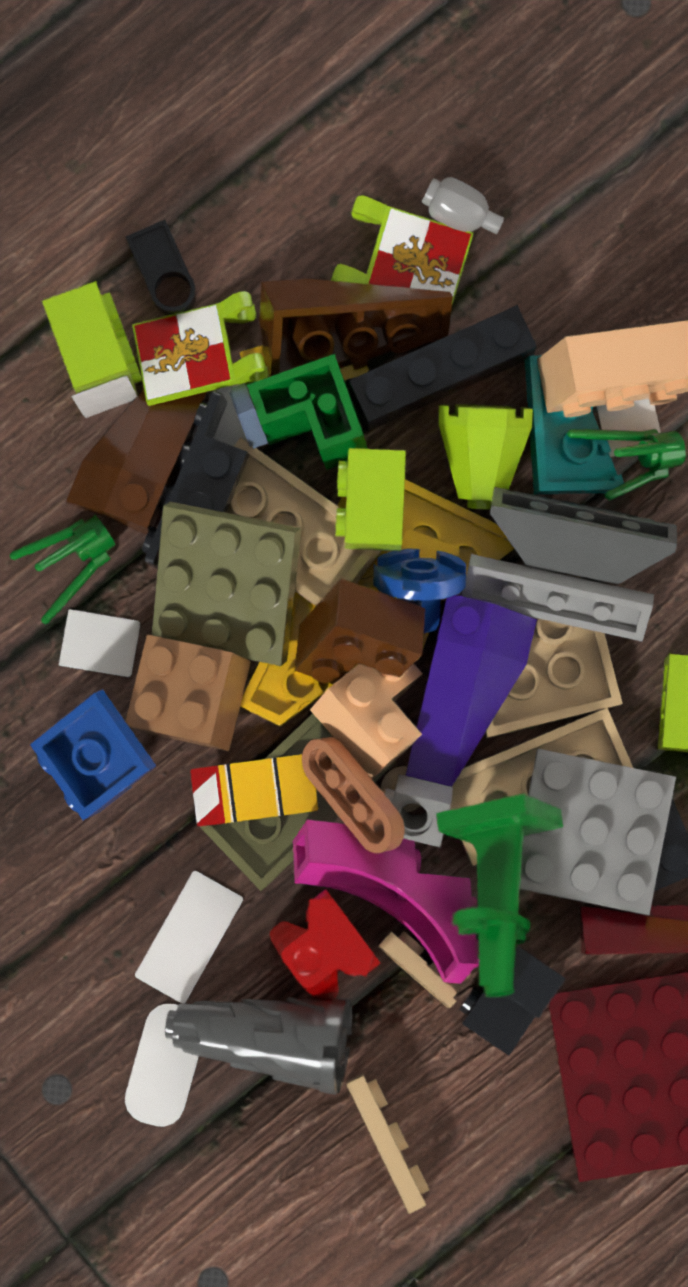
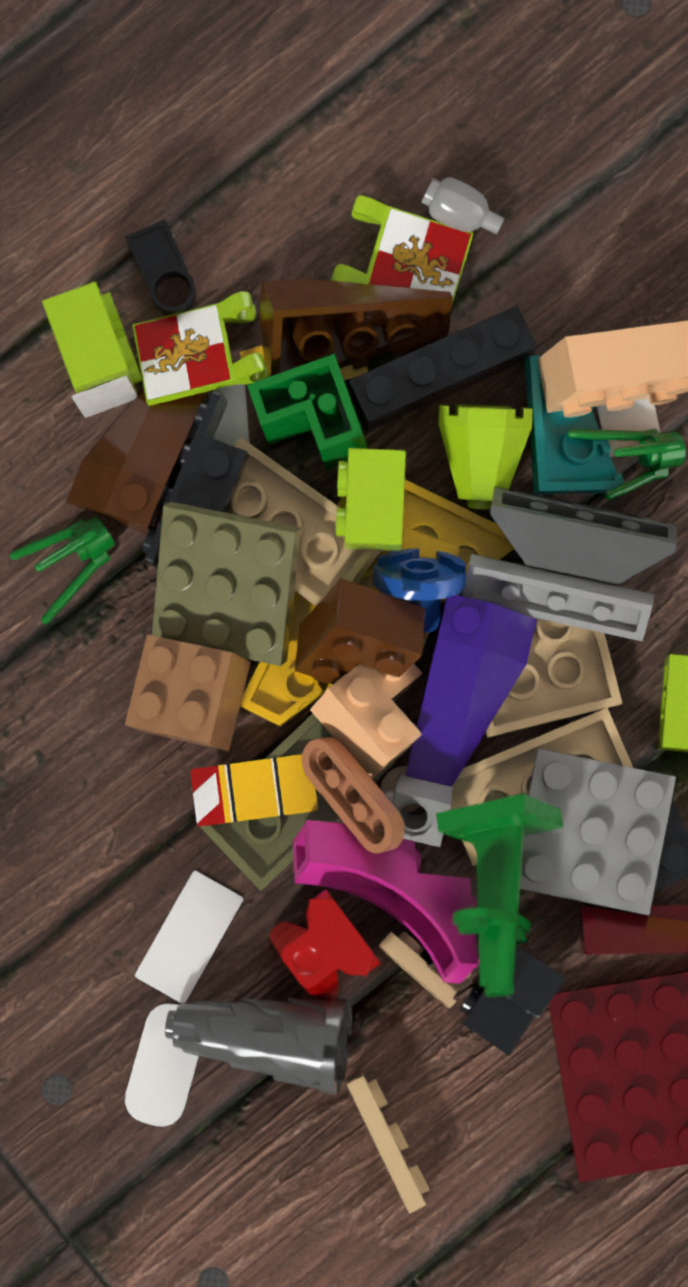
(92, 755): blue plate -> none
(99, 643): white sticker -> none
(247, 416): sand blue tile -> none

